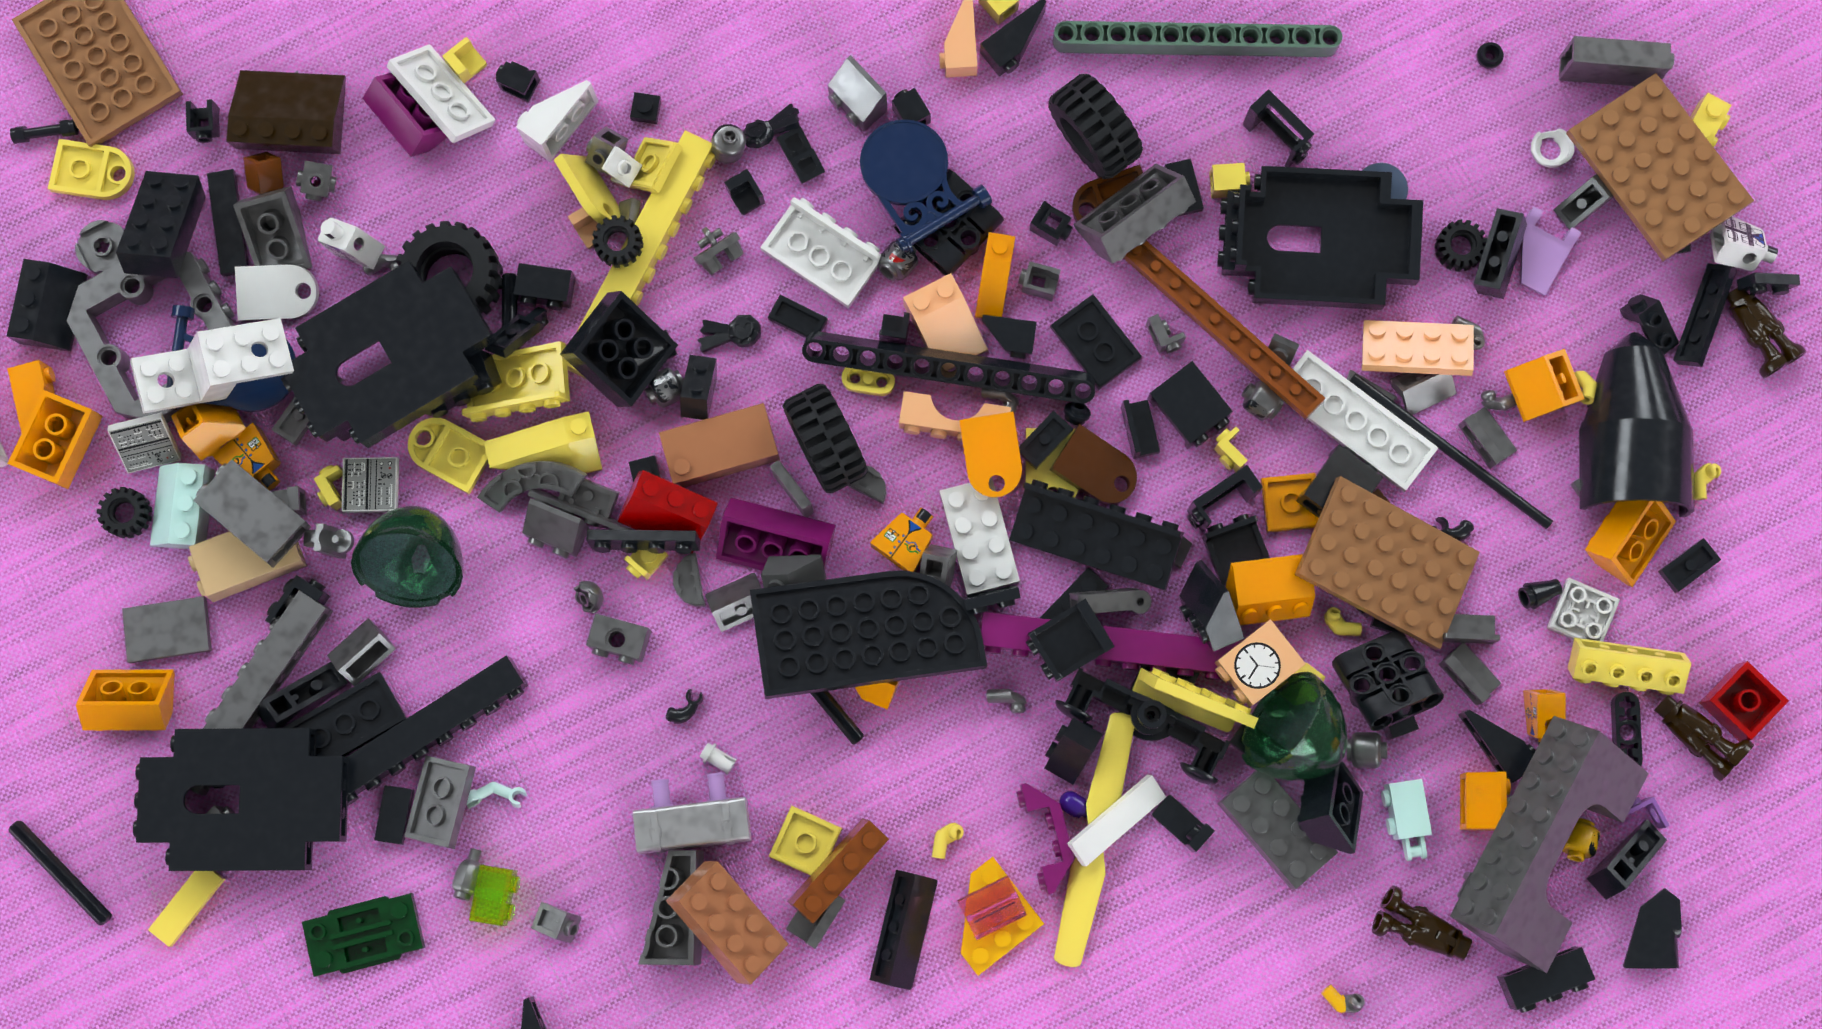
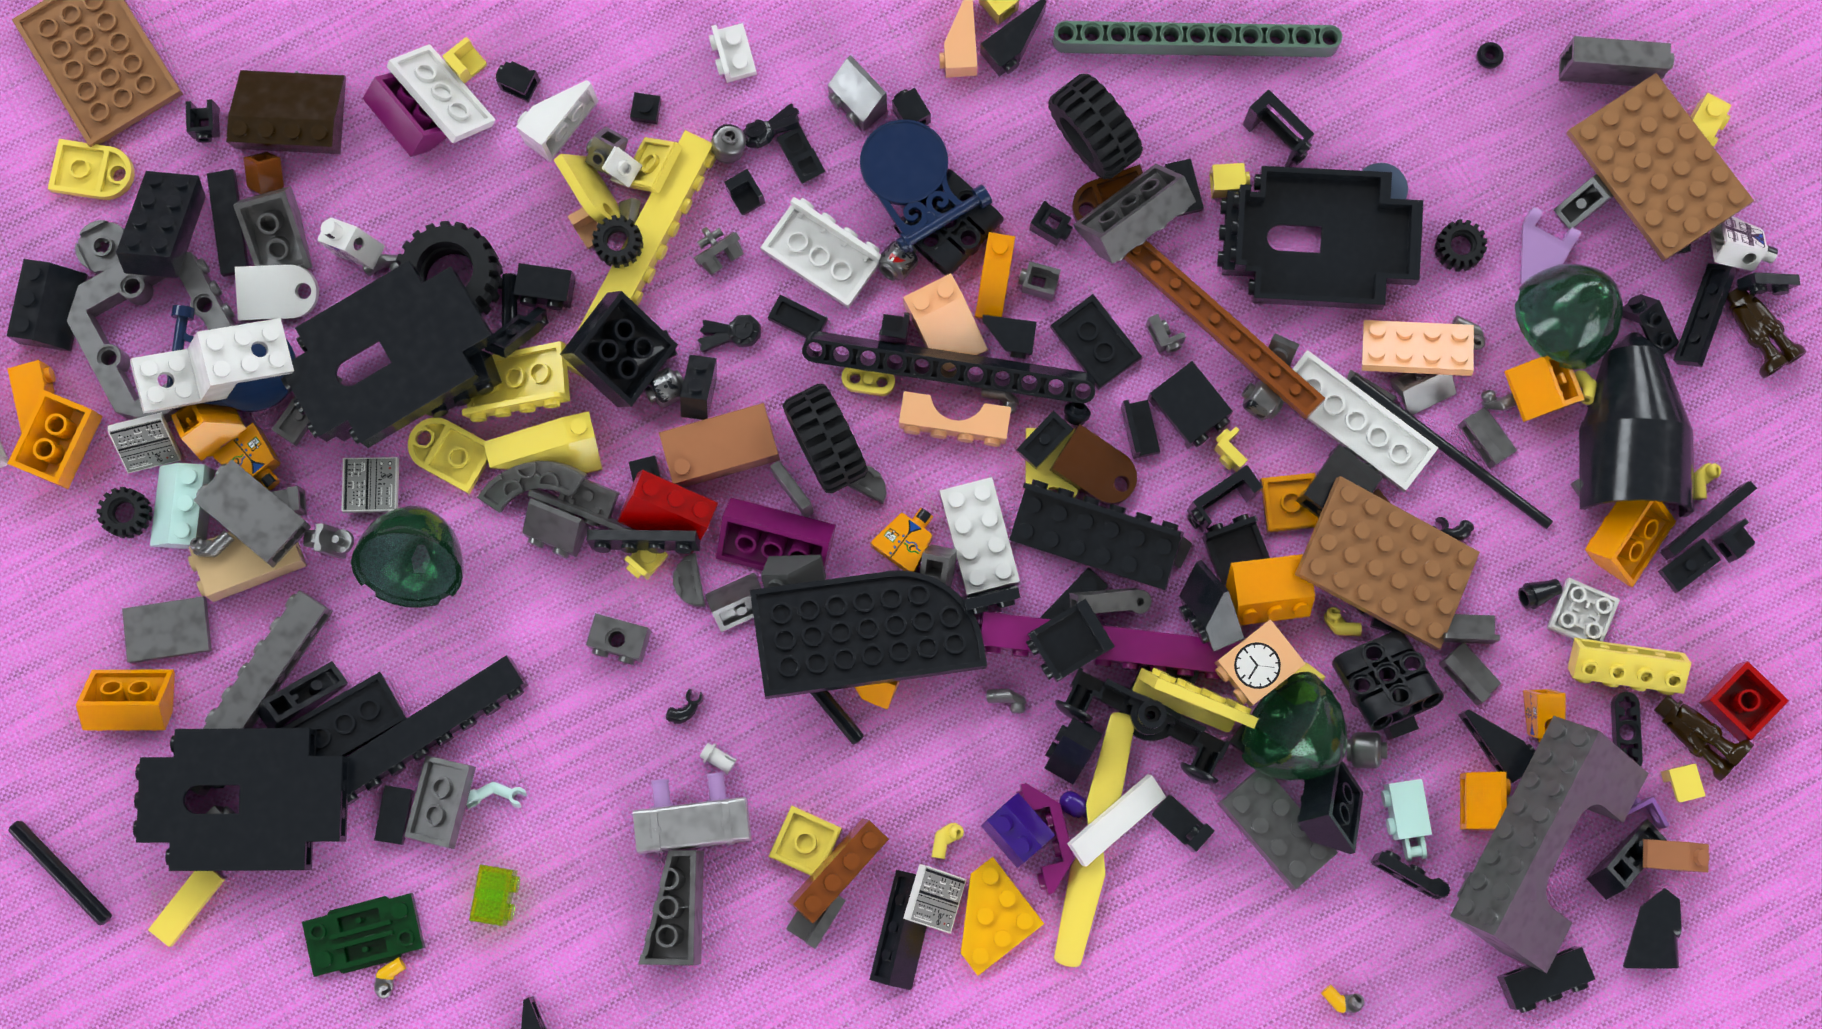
(23, 134): black bar -> none
(210, 548): none -> flat silver arm
(312, 589): black bracket -> none
(320, 170): flat silver brick -> none
(328, 493): light yellow bracket -> none
(361, 652): flat silver brick -> none
(385, 977): none -> arm
(466, 876): flat silver plant -> none
(556, 923): flat silver bracket -> none
(589, 596): flat silver plate -> none
(727, 922): nougat brick -> none
(734, 52): none -> white bracket
(934, 898): none -> tile
(991, 450): light orange tile -> none
(992, 907): clear pink panel -> none
(1017, 830): none -> dark purple slope
(1412, 876): none -> black hinge
(1426, 928): dark brown piece -> none
(1500, 253): black brick -> none
(1561, 138): white piece -> none
(1570, 314): none -> piece
(1582, 841): yellow head -> none
(1675, 855): none -> nougat slope
(1685, 782): none -> light yellow panel
(1708, 520): none -> black tile
(1734, 541): none -> black panel

